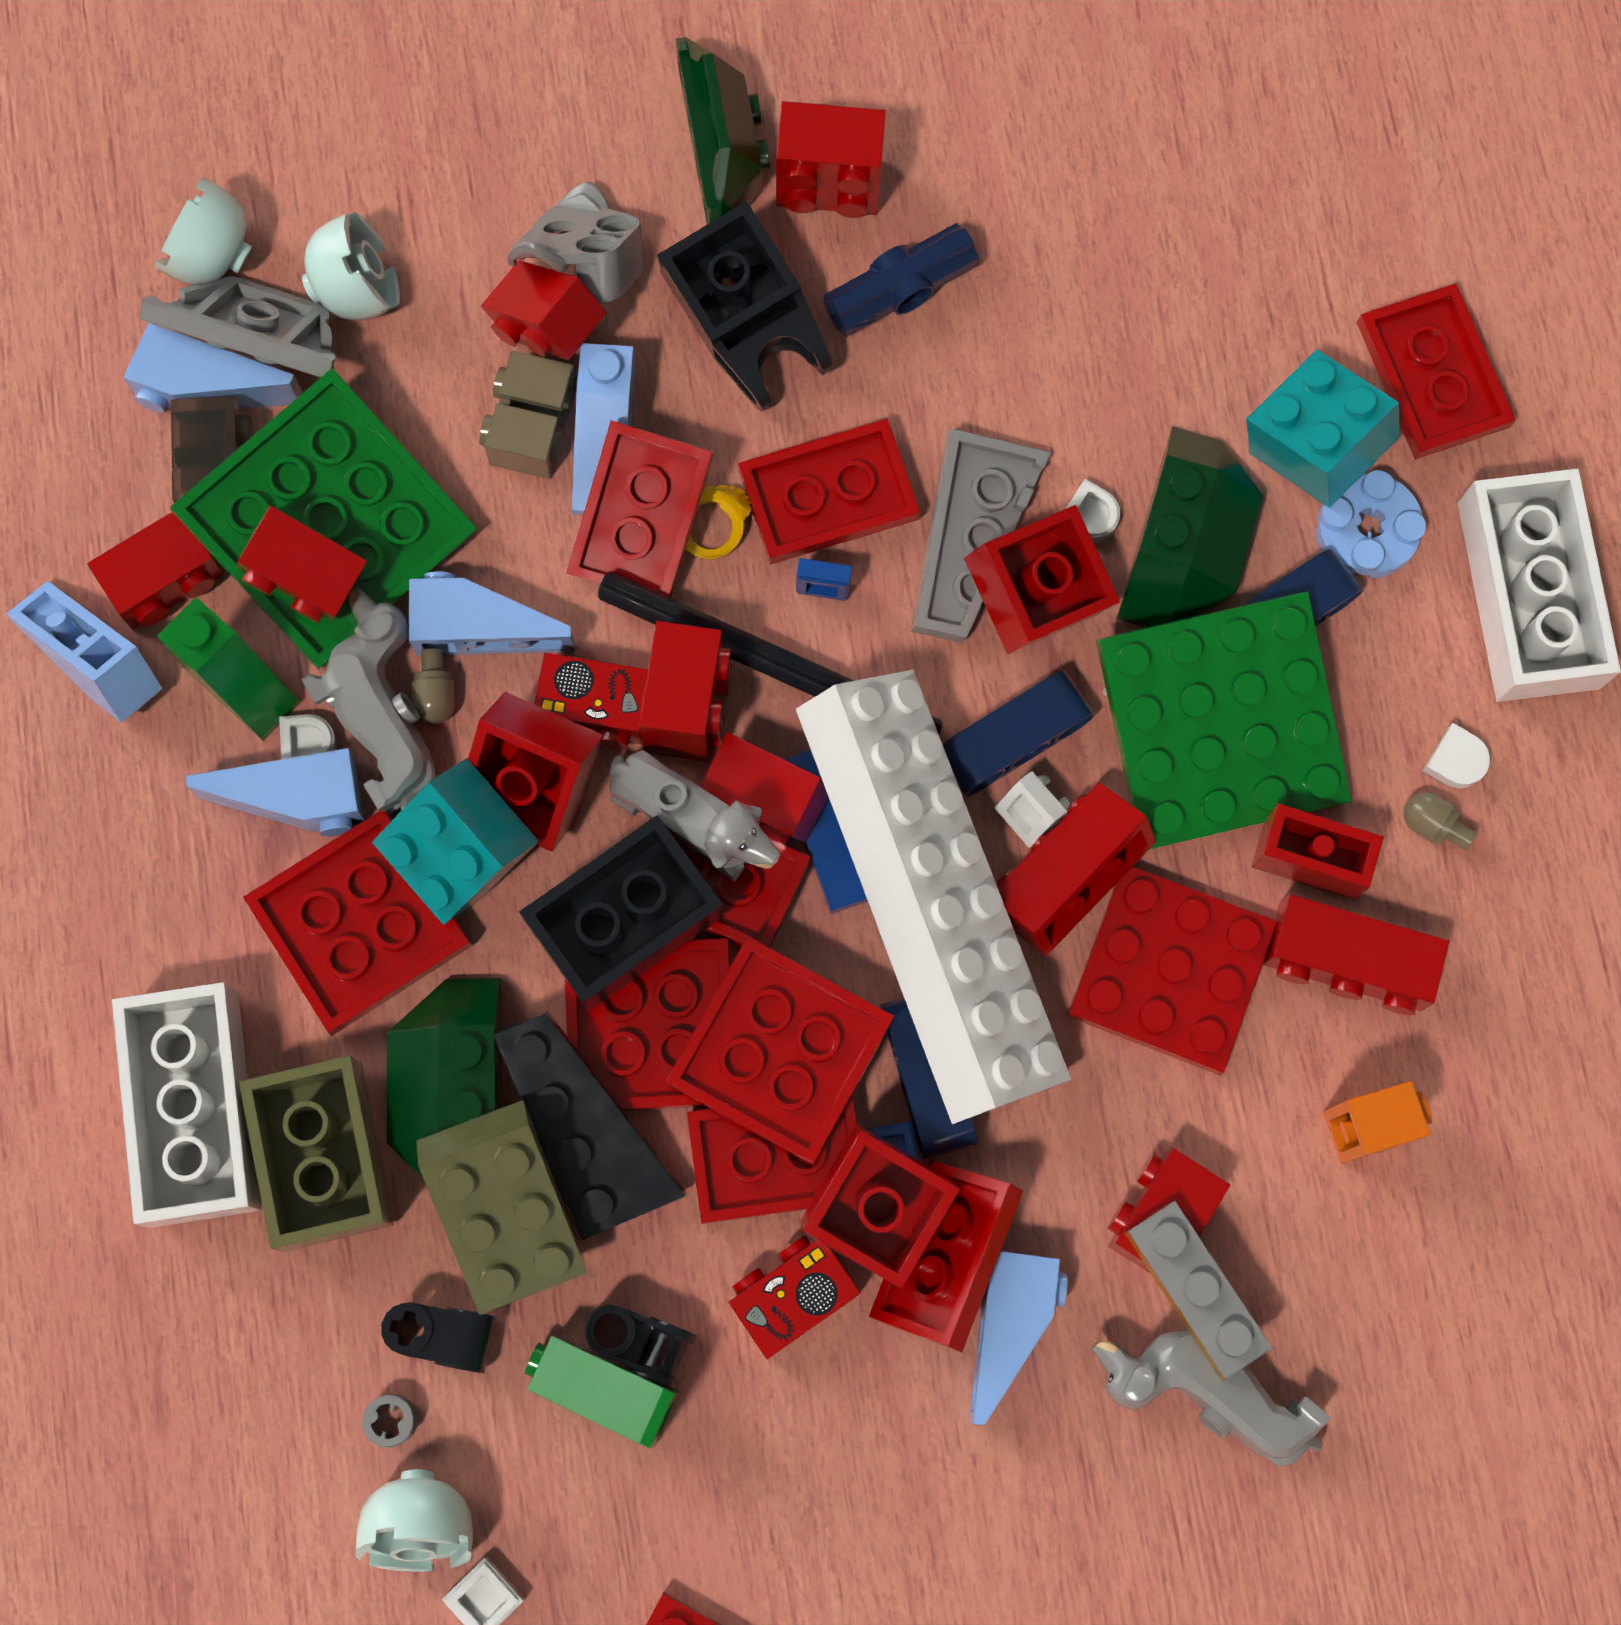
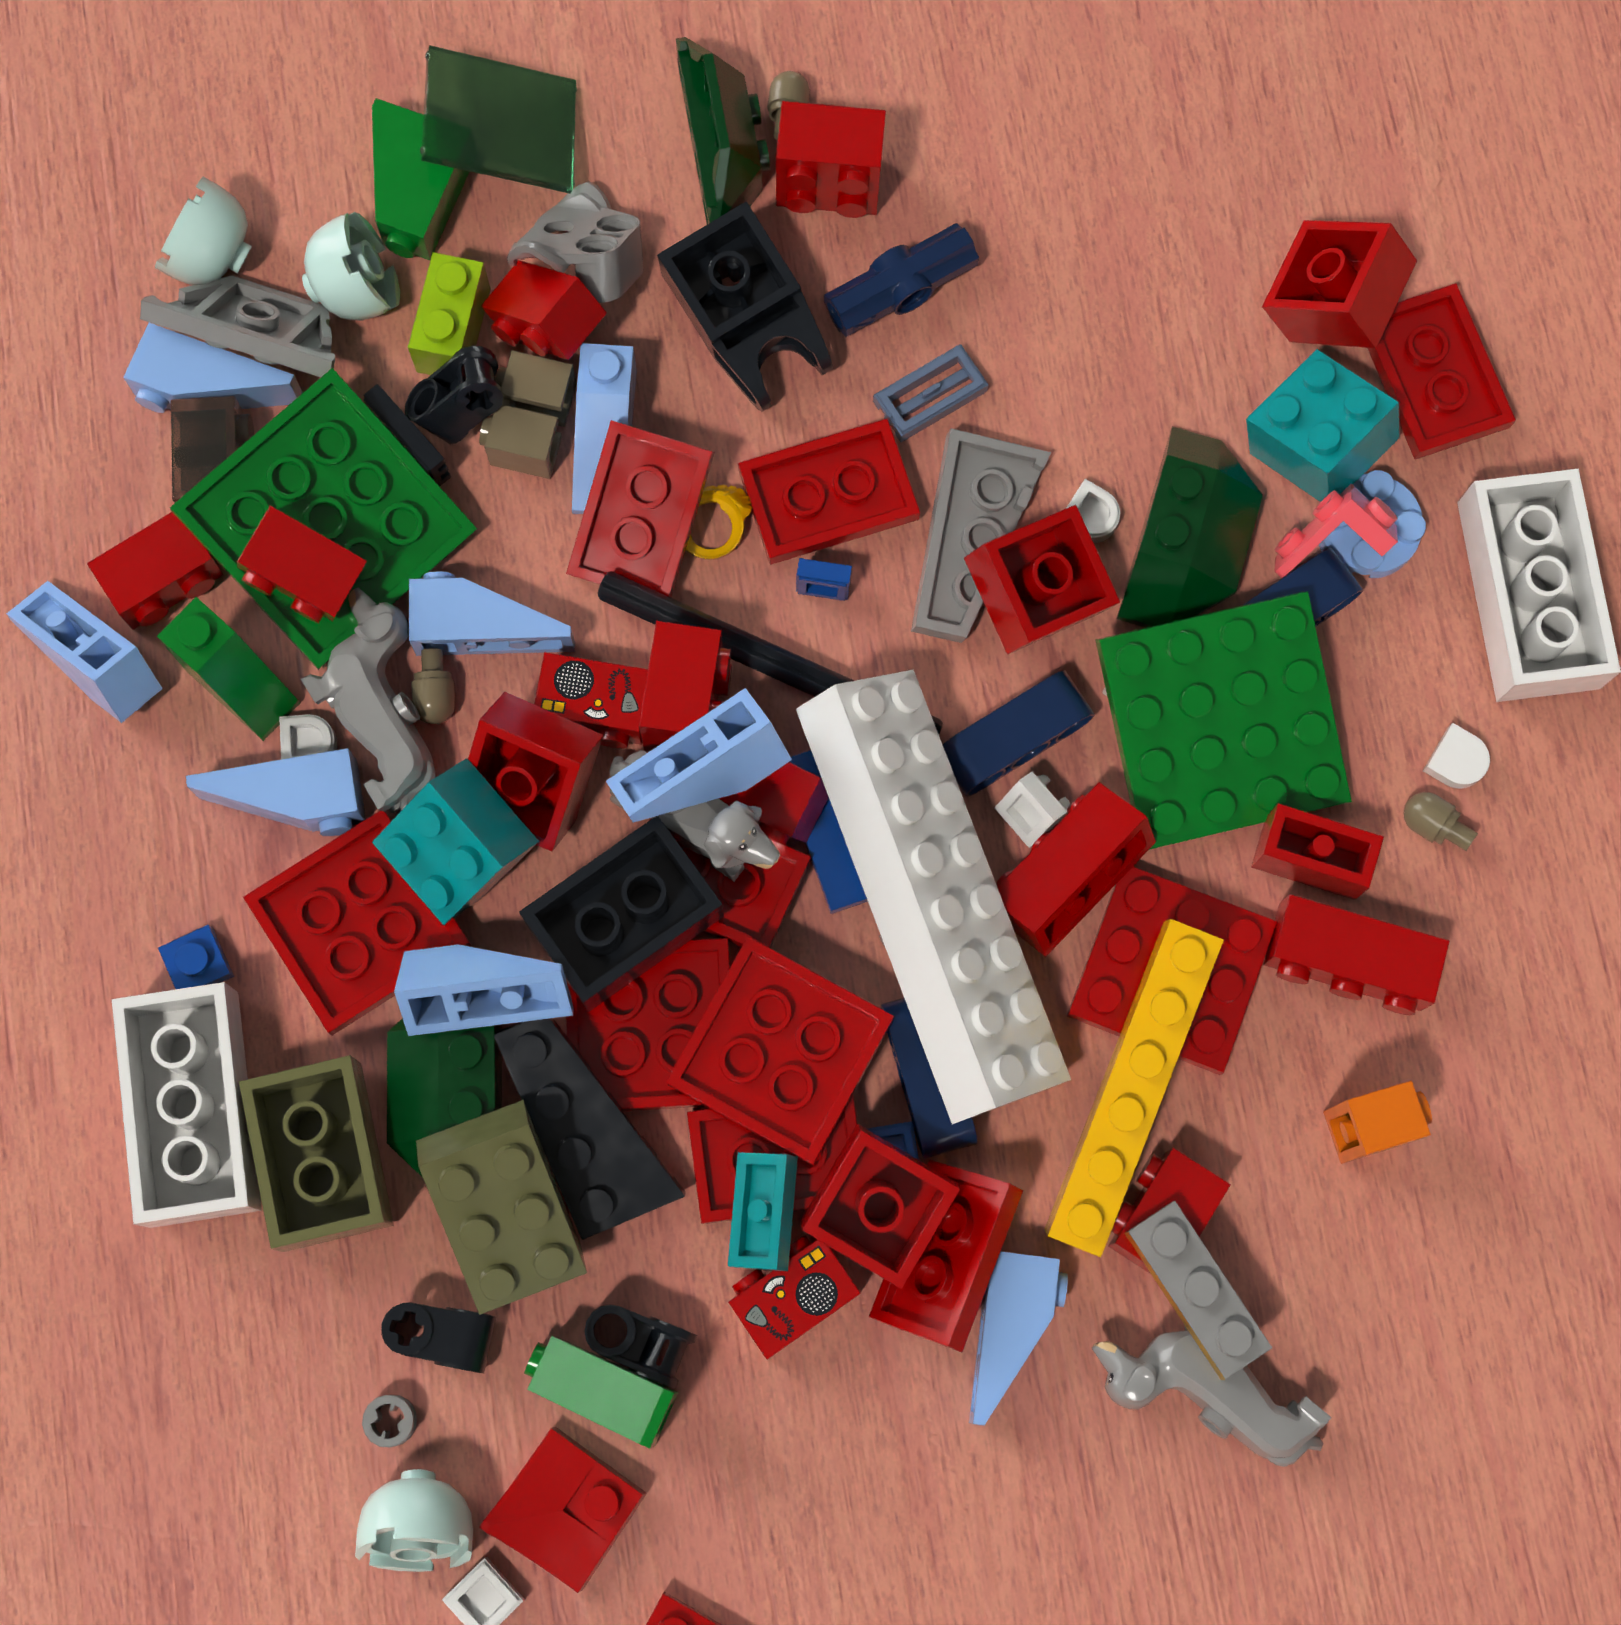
(196, 959): none -> blue plate
(407, 434): none -> black tile
(410, 194): none -> green slope
(448, 311): none -> lime brick
(457, 395): none -> black piece
(477, 988): none -> light blue slope
(499, 120): none -> clear green piece
(564, 1509): none -> red plate
(703, 762): none -> light blue slope
(762, 1211): none -> teal plate
(786, 87): none -> dark tan cylinder
(906, 429): none -> sand blue tile
(1133, 1087): none -> yellow brick
(1340, 283): none -> red brick
(1369, 519): none -> coral bracket

